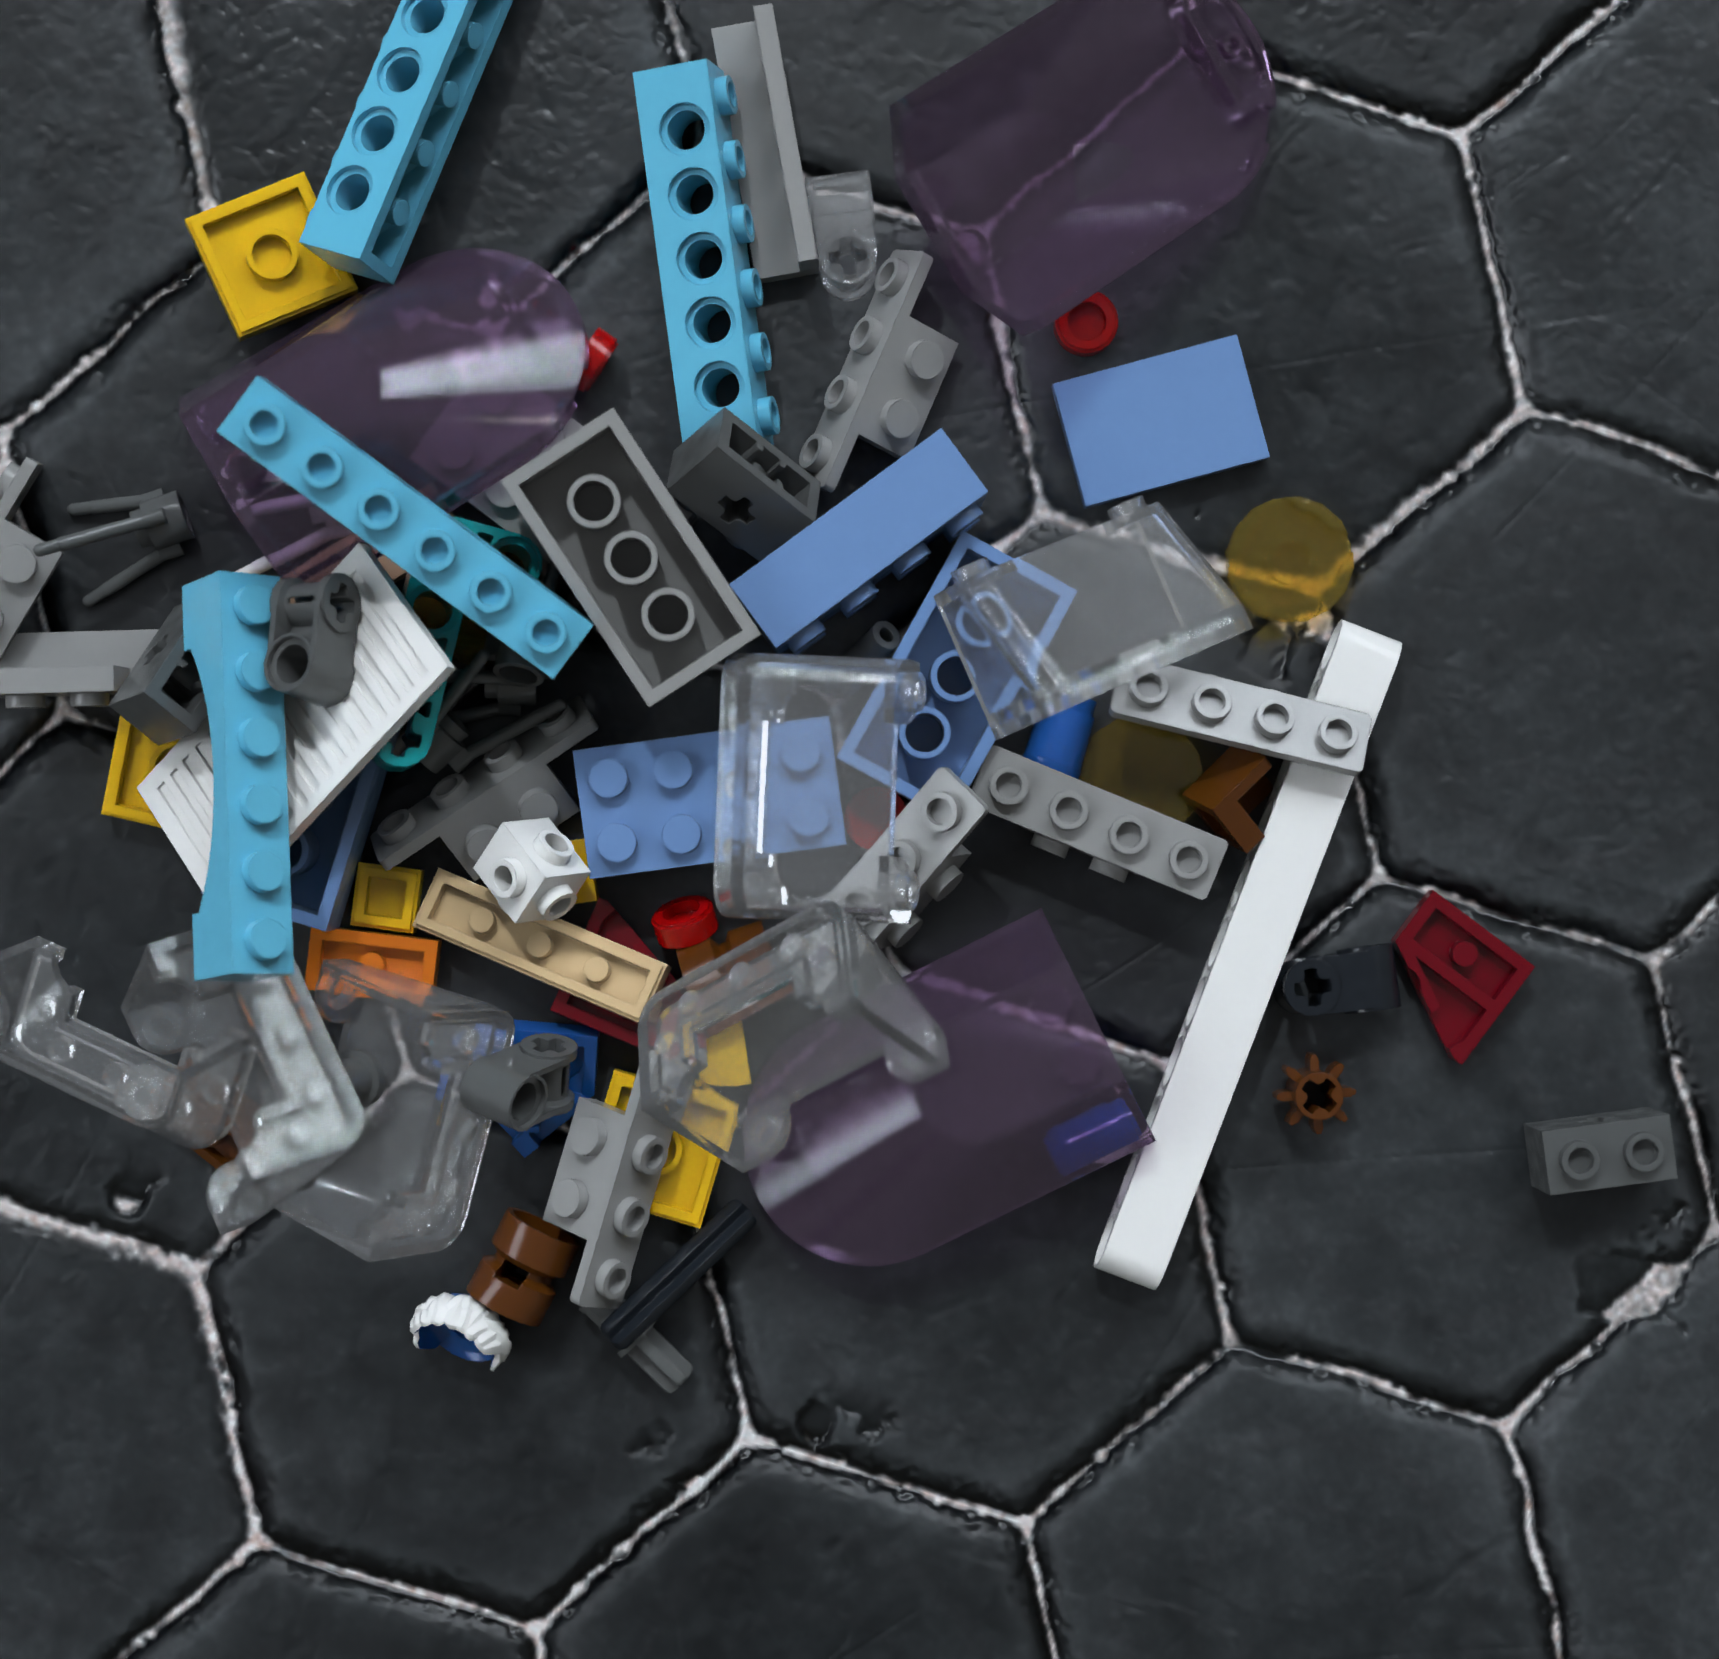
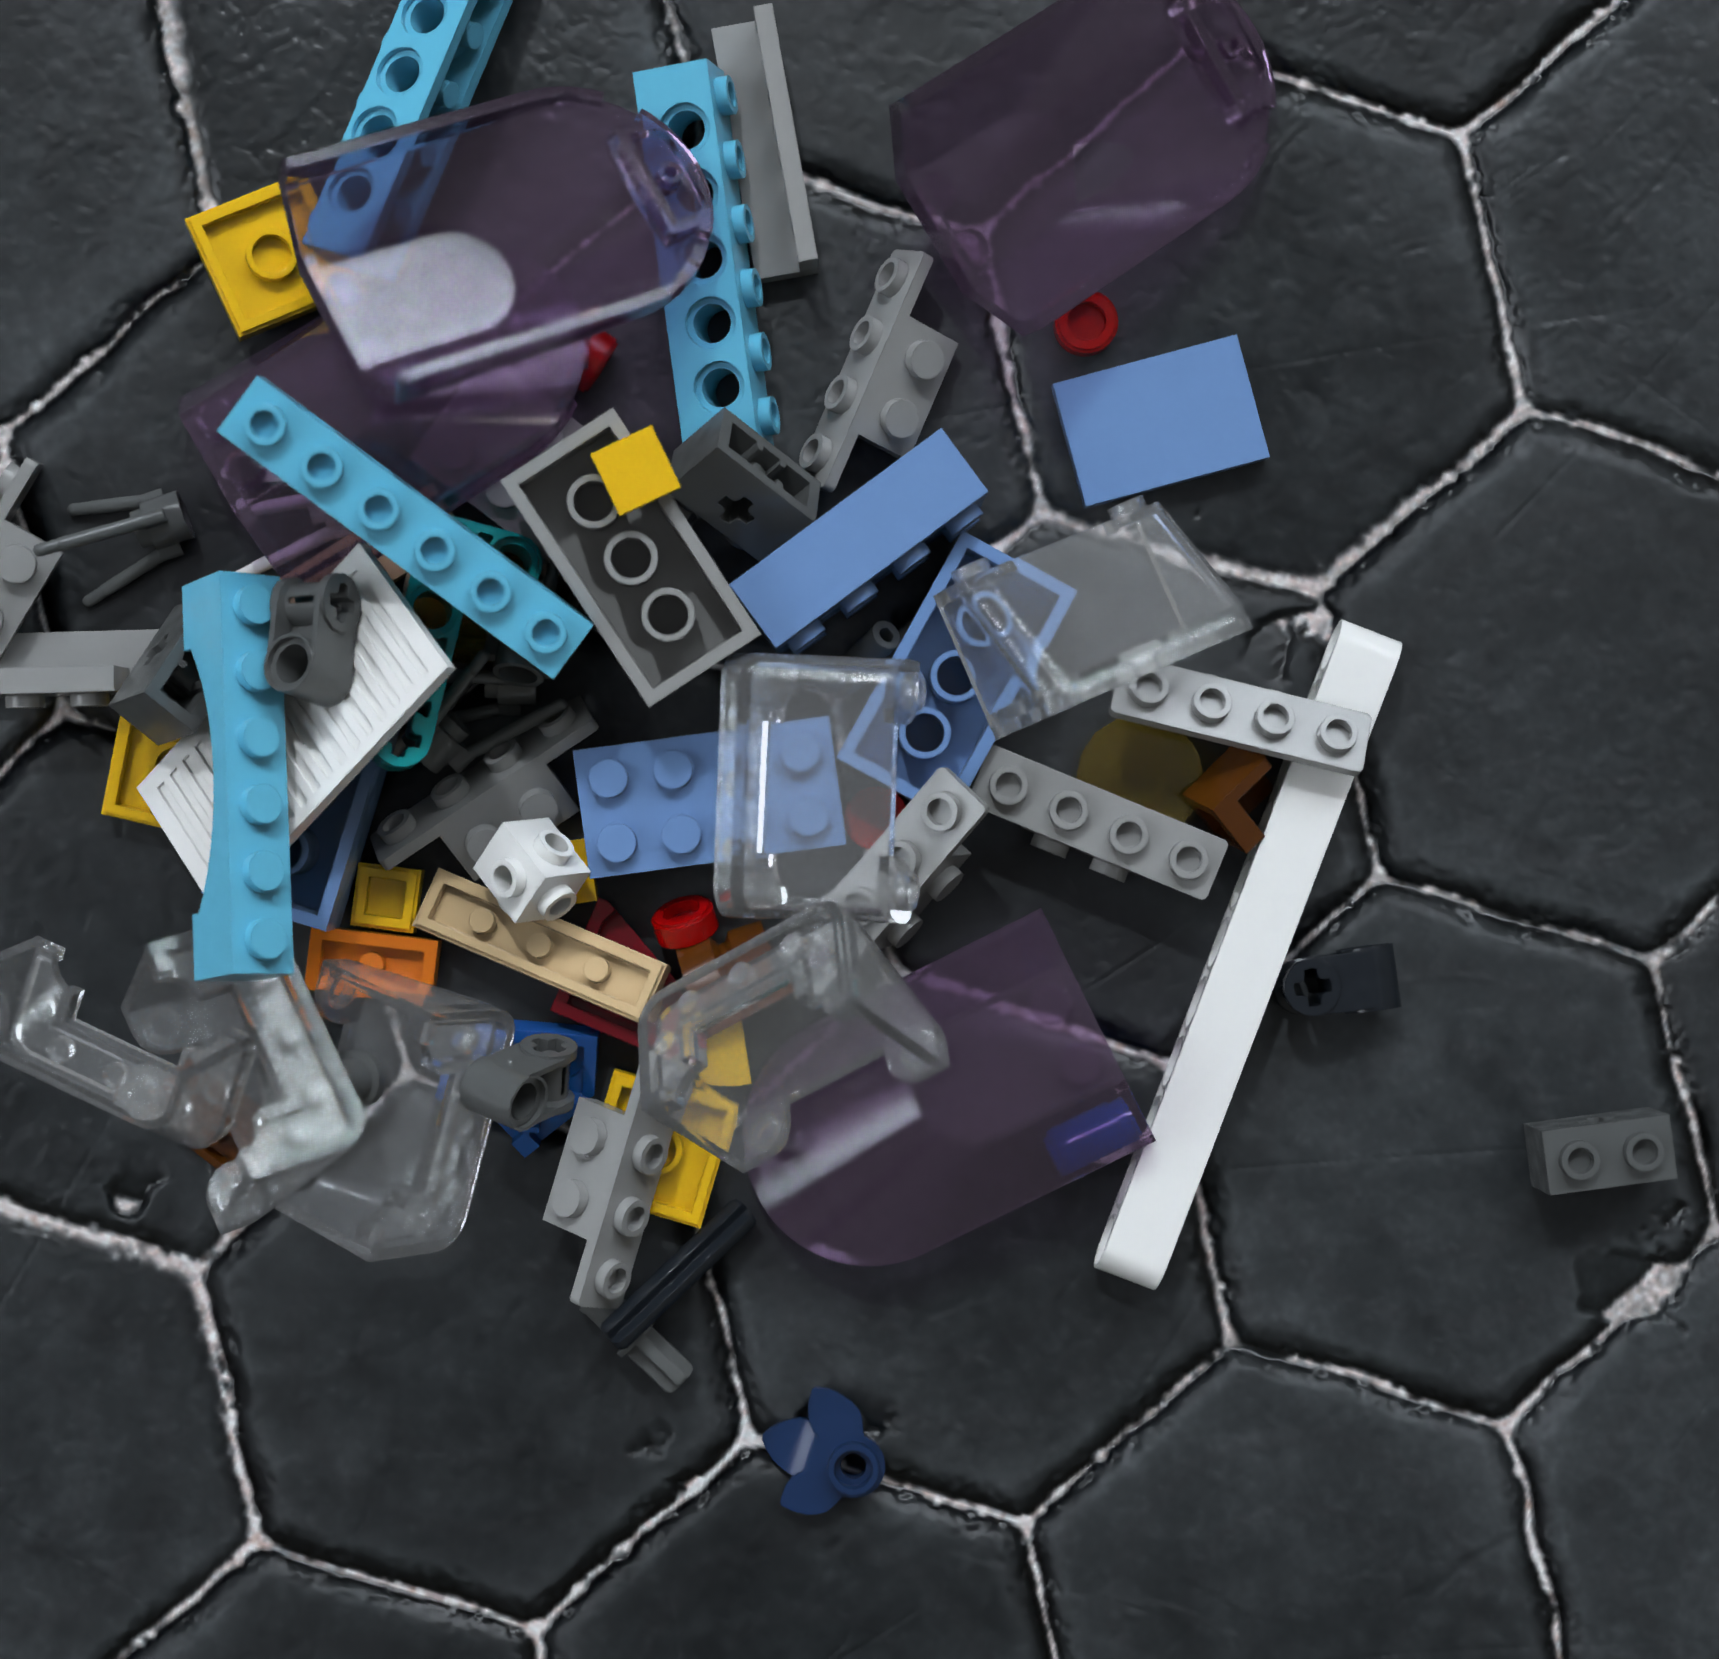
(462, 1328): white hair -> none
(493, 234): none -> clear purple windscreen
(534, 1246): reddish brown wheel -> none
(635, 470): none -> yellow tile
(814, 1450): none -> dark blue plate
(842, 226): clear piece -> none
(1063, 739): blue piece -> none
(1289, 560): clear yellow tile -> none
(1330, 1088): reddish brown gear -> none
(1458, 972): dark red wing -> none

